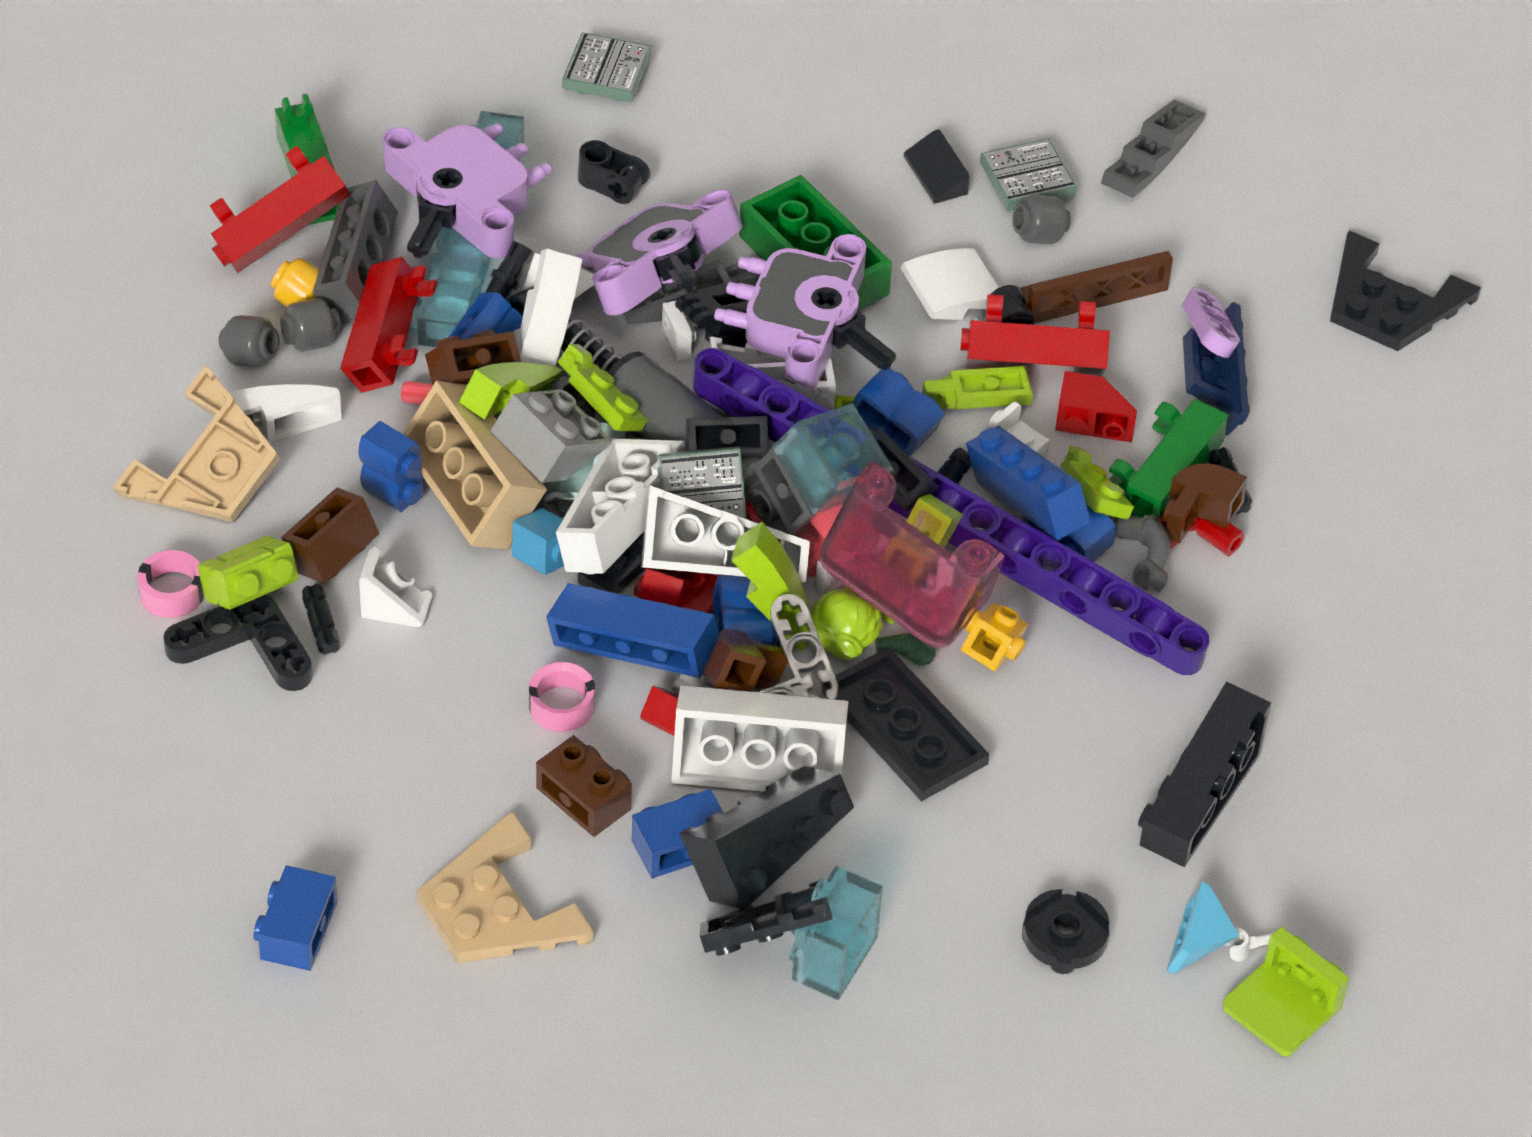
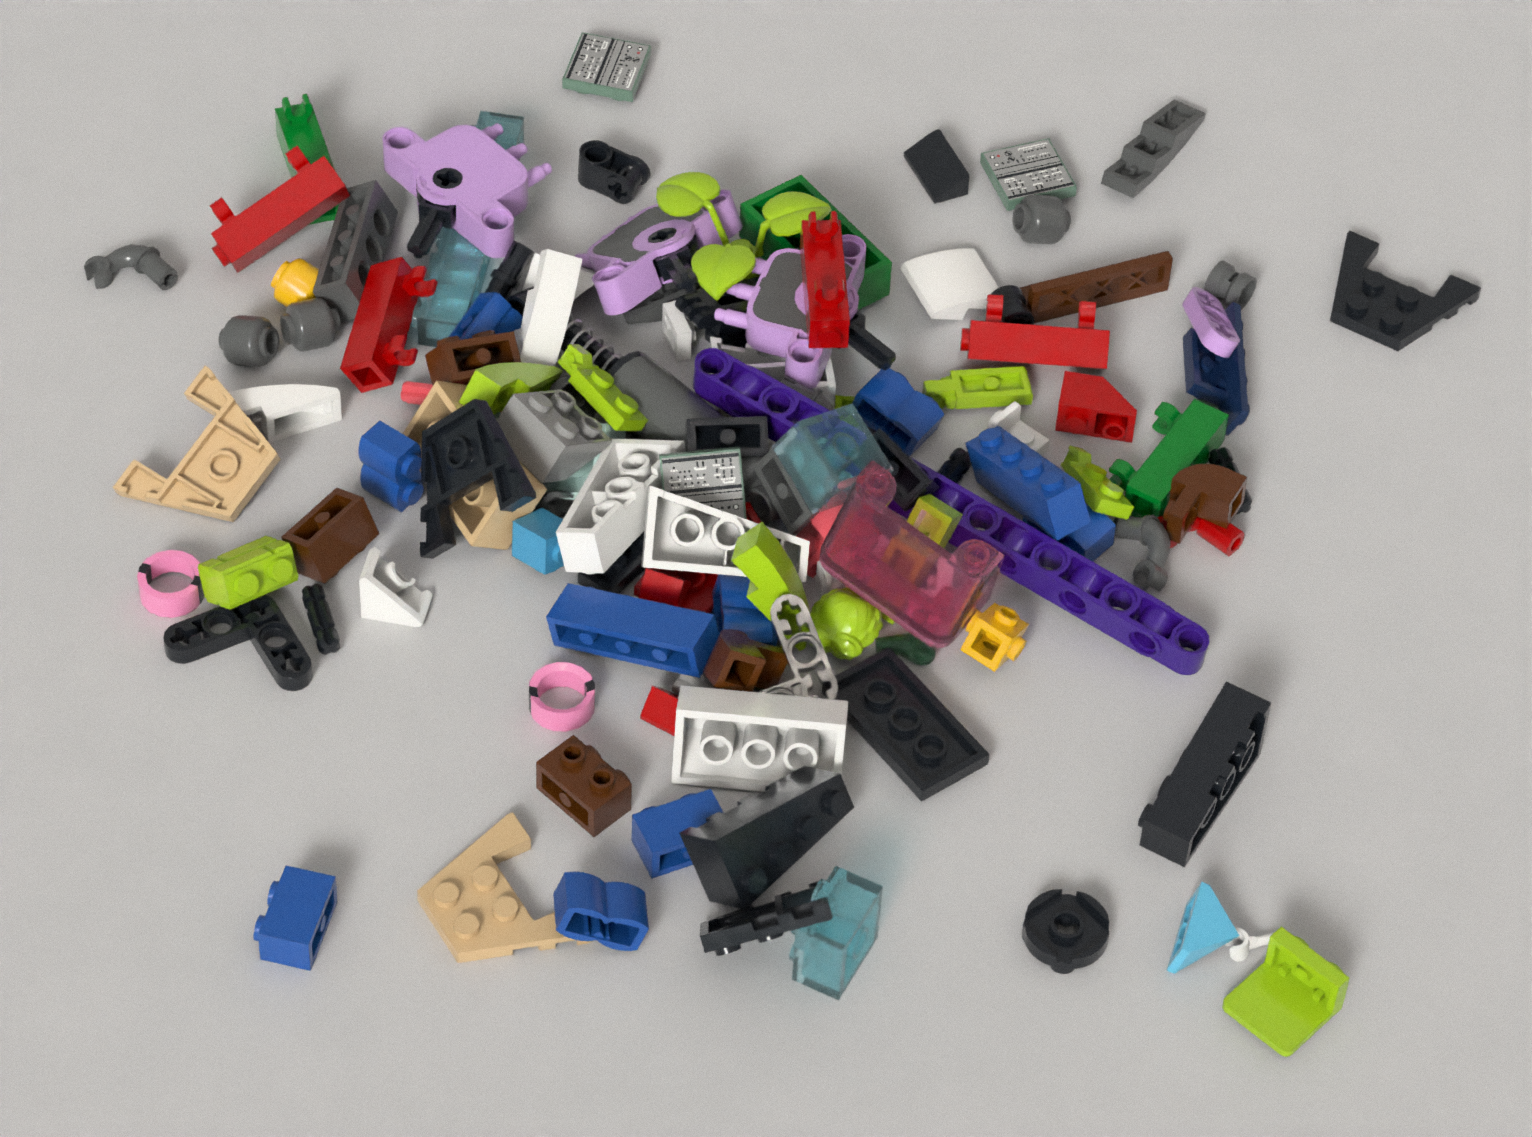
(142, 258): none -> dark grey piece
(457, 459): none -> black wing
(600, 911): none -> blue brick
(725, 265): none -> lime plant
(824, 282): none -> red brick
(1230, 285): none -> dark grey wheel

